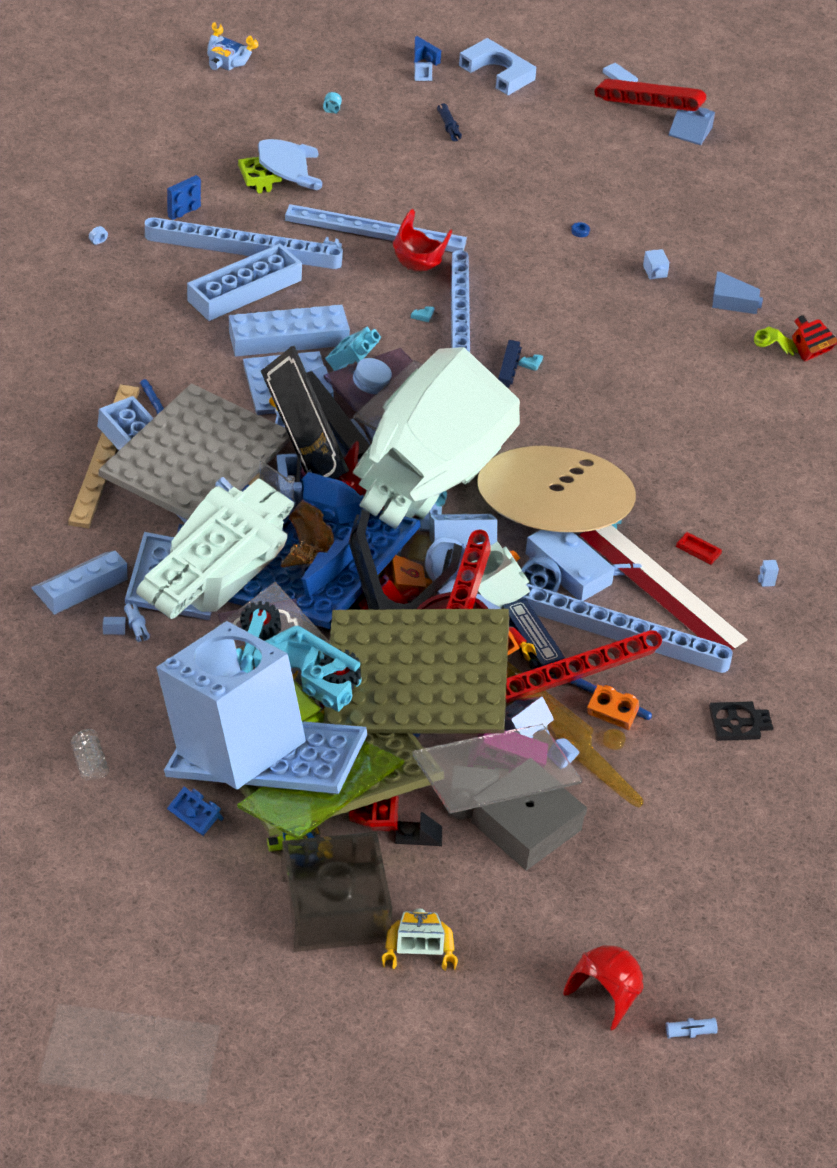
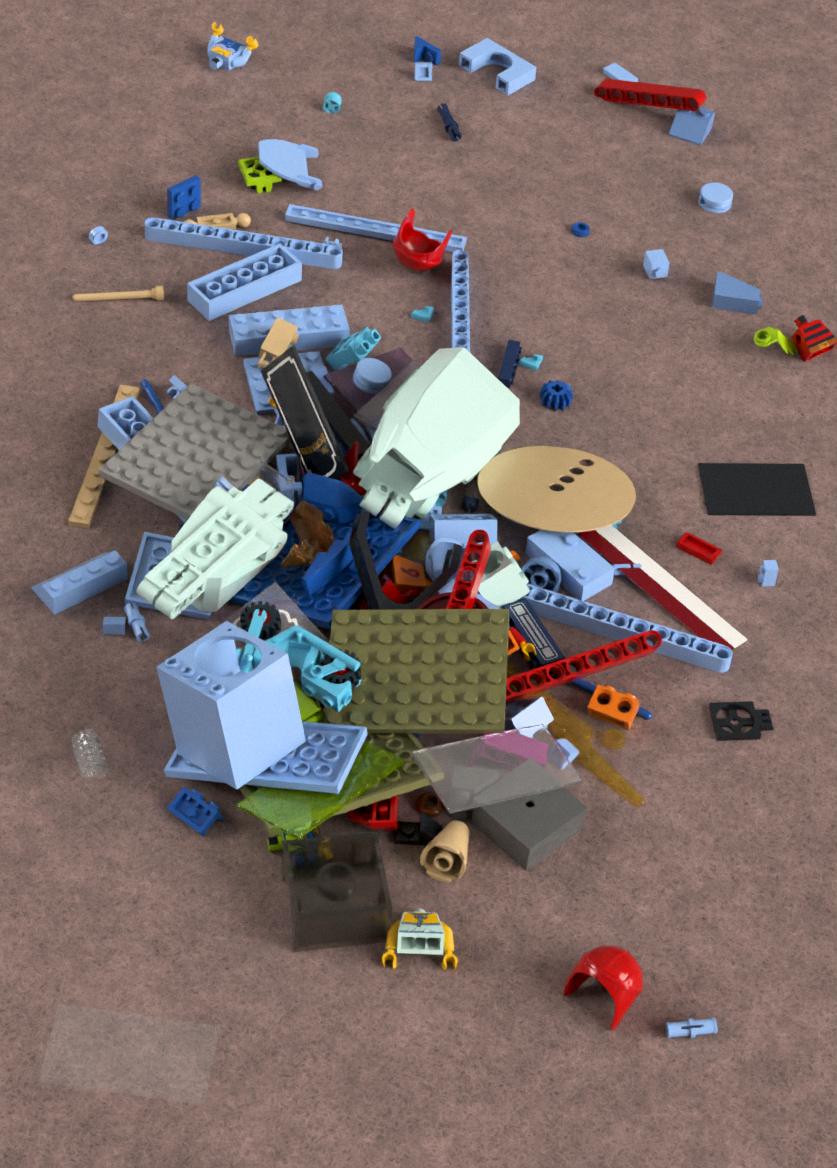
(156, 293): none -> tan piece
(178, 387): none -> light blue tile
(223, 220): none -> tan plate
(278, 340): none -> tan brick
(430, 811): none -> reddish brown piece
(447, 853): none -> tan cone
(470, 501): none -> dark blue hinge
(556, 395): none -> blue gear
(715, 197): none -> light blue head
(756, 489): none -> black piece

